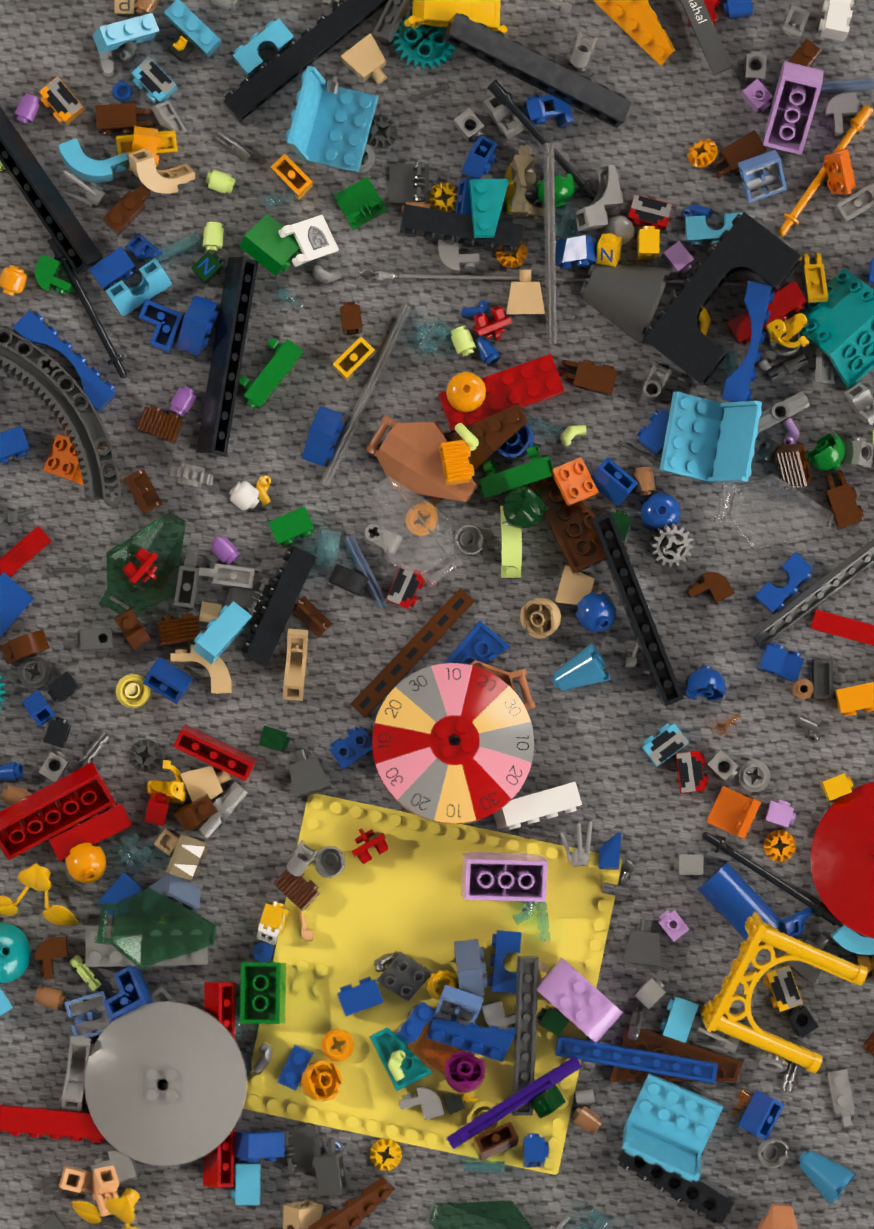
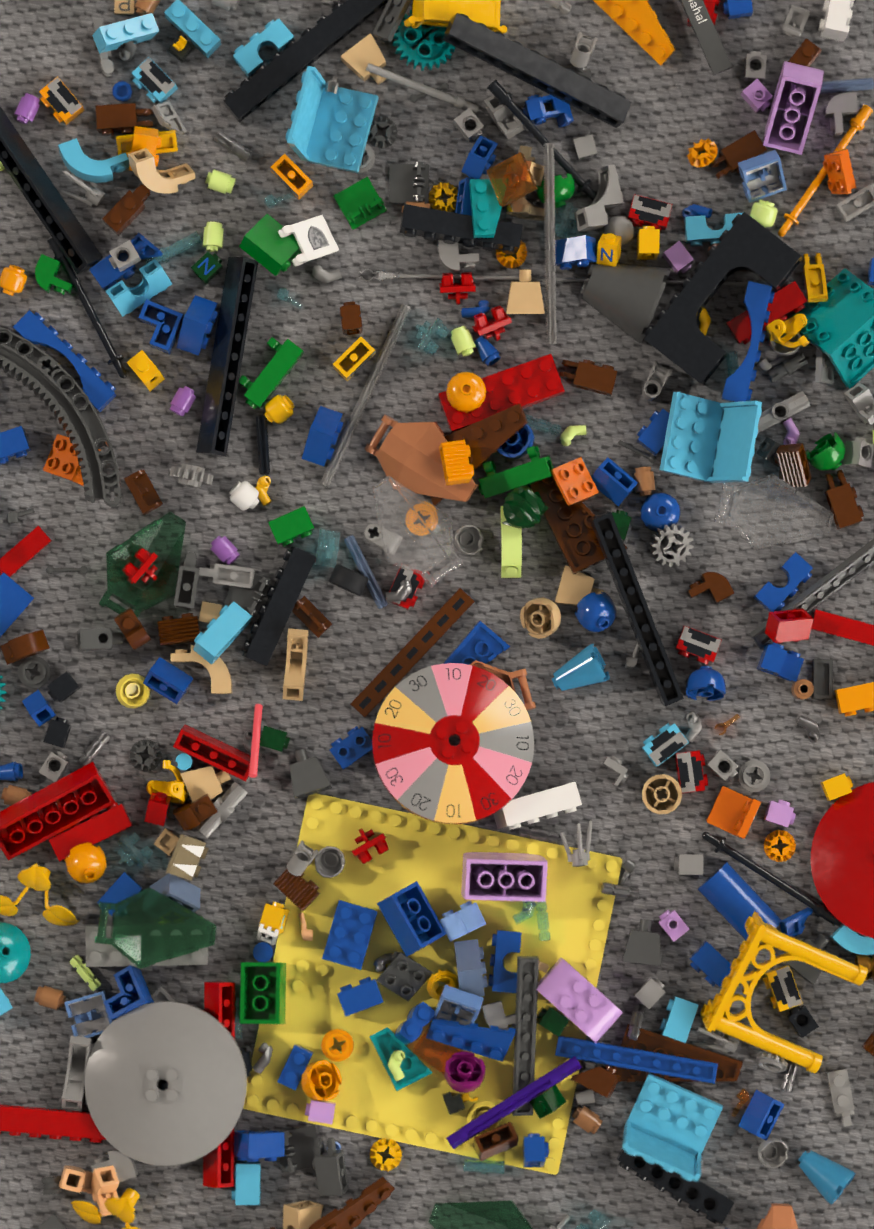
(49, 949): reddish brown brick -> none
(128, 248): none -> light grey brick
(145, 370): none -> yellow torso
(160, 424): reddish brown brick -> none
(184, 761): none -> medium azure piece
(247, 738): none -> flat silver arm
(255, 741): none -> coral bar
(263, 447): none -> black axle
(279, 409): none -> yellow head
(320, 1111): none -> lavender brick
(350, 934): none -> blue brick
(402, 592): none -> flat silver arm
(411, 918): none -> blue brick
(429, 1101): light grey brick -> none
(458, 102): none -> light grey bar
(462, 921): none -> light blue brick
(465, 285): none -> red hips
(466, 435): yellowish green arm -> none
(511, 179): none -> clear orange tile
(536, 171): none -> tan tile
(585, 146): none -> light grey tile
(600, 1080): none -> reddish brown slope
(610, 853): blue tile -> none
(615, 765): none -> light grey bracket
(661, 794): none -> tan cylinder
(694, 726): none -> light grey arm
(698, 645): none -> brick
(711, 963): none -> blue brick
(764, 213): none -> yellowish green head
(789, 625): none -> brick

